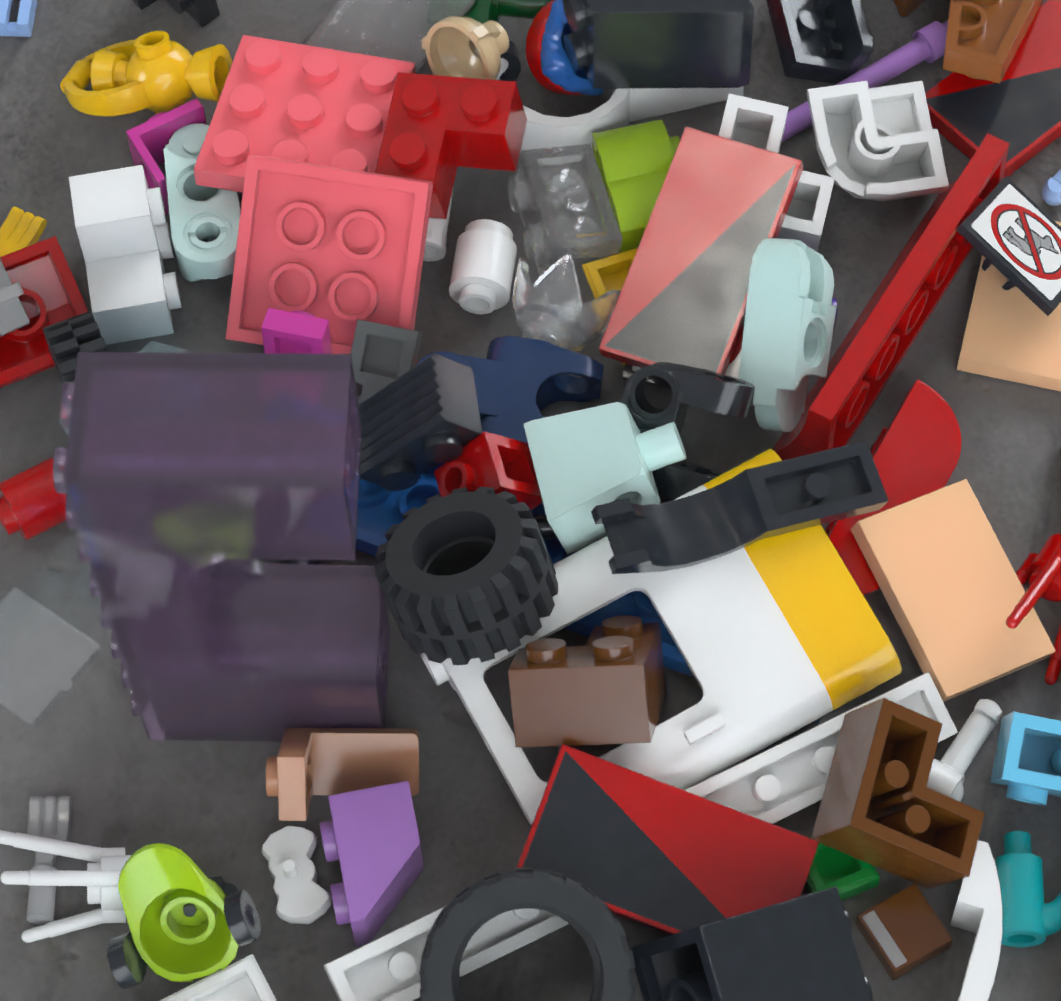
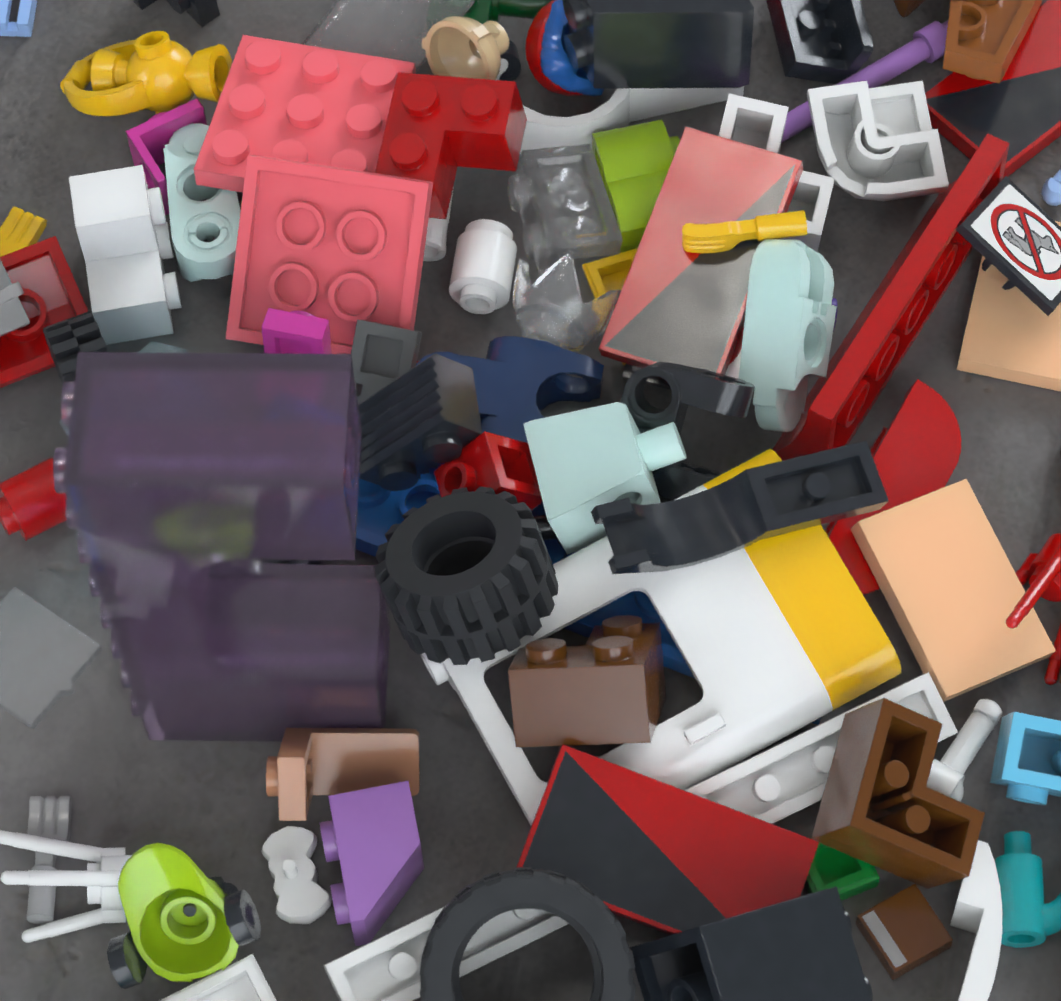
(726, 235): none -> yellow piece

